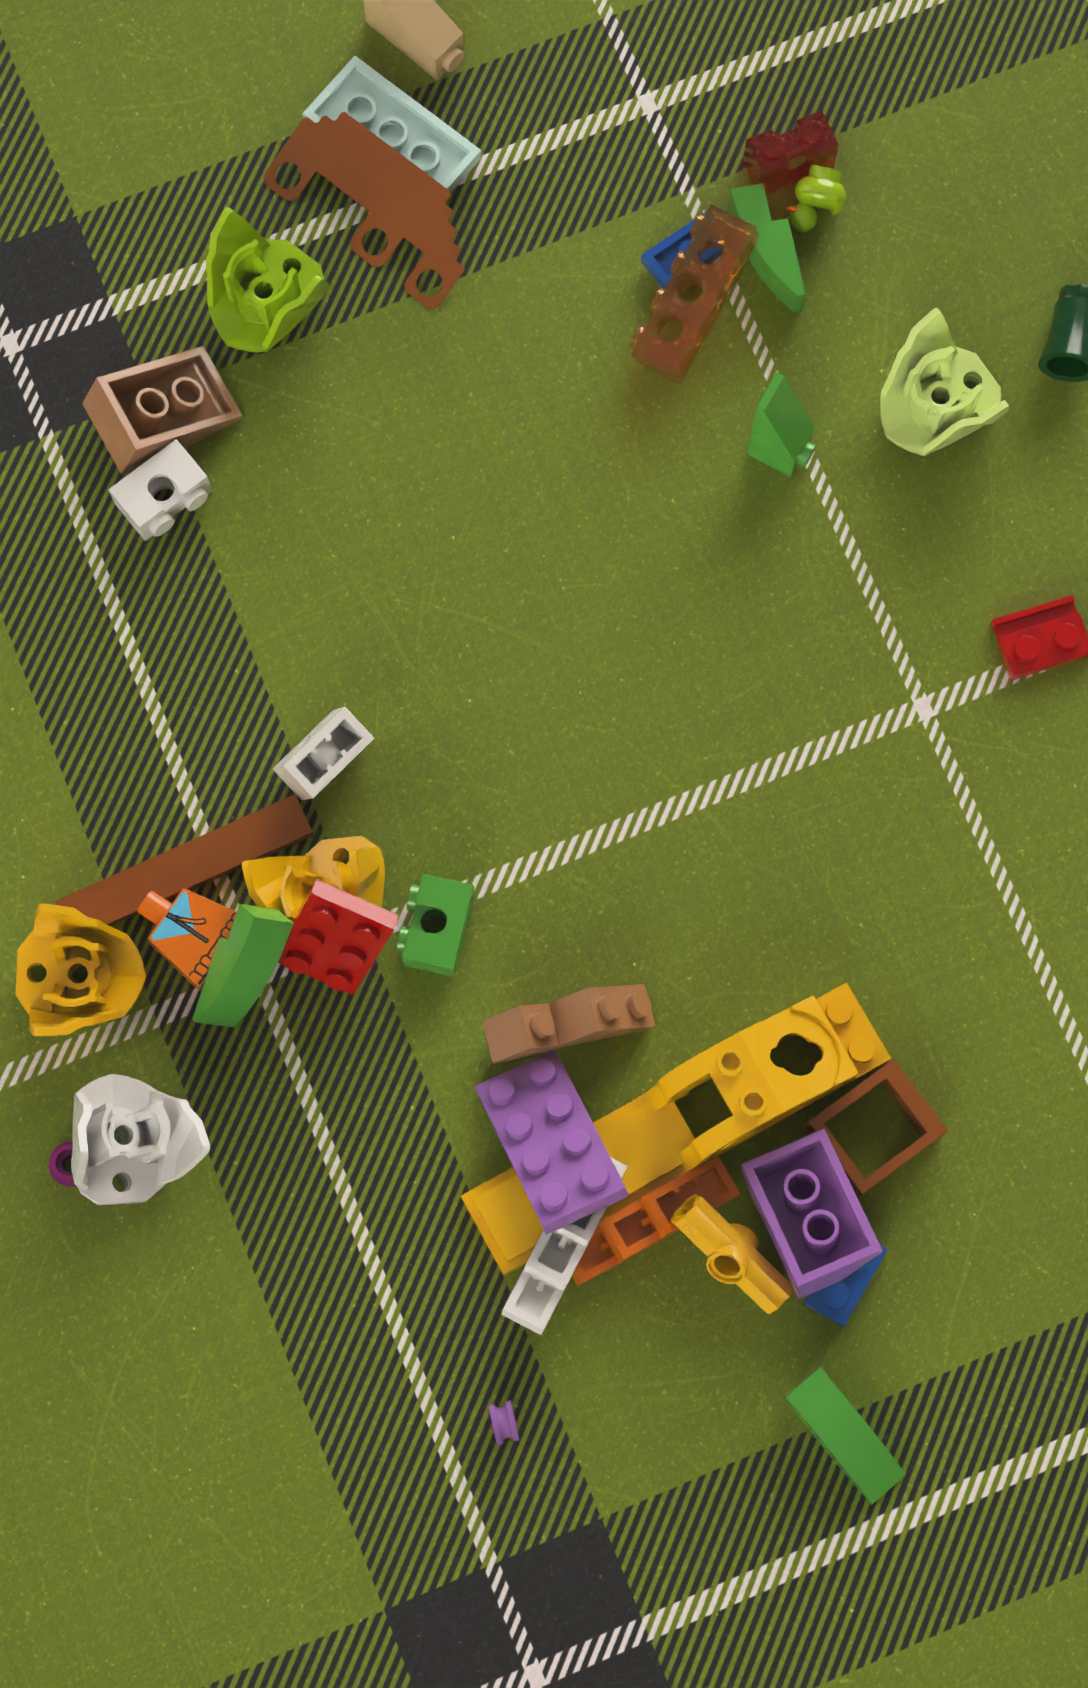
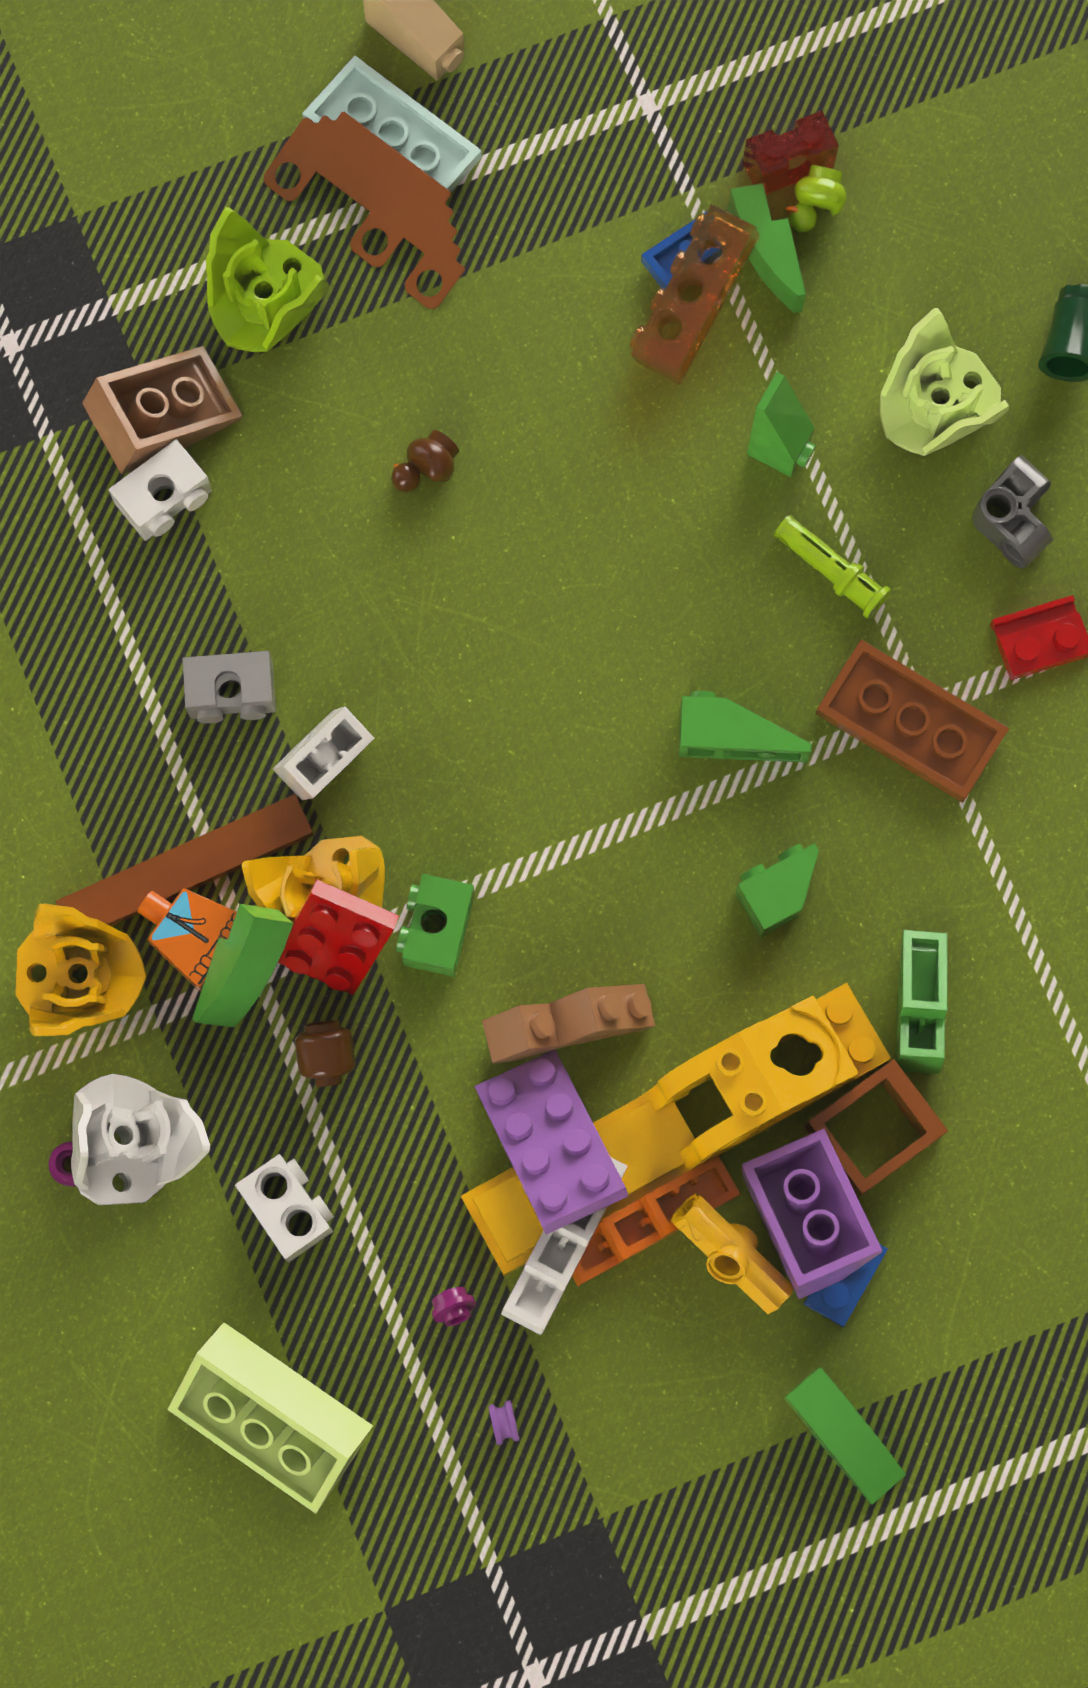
(208, 674): none -> light grey brick
(269, 1417): none -> yellowish green slope
(276, 1213): none -> white brick
(325, 1052): none -> reddish brown head
(427, 456): none -> reddish brown animal
(453, 1306): none -> magenta plate
(726, 730): none -> bright green slope
(779, 892): none -> bright green slope
(846, 577): none -> lime pin
(911, 721): none -> dark orange plate
(922, 1002): none -> bright green slope
(1019, 532): none -> flat silver piece

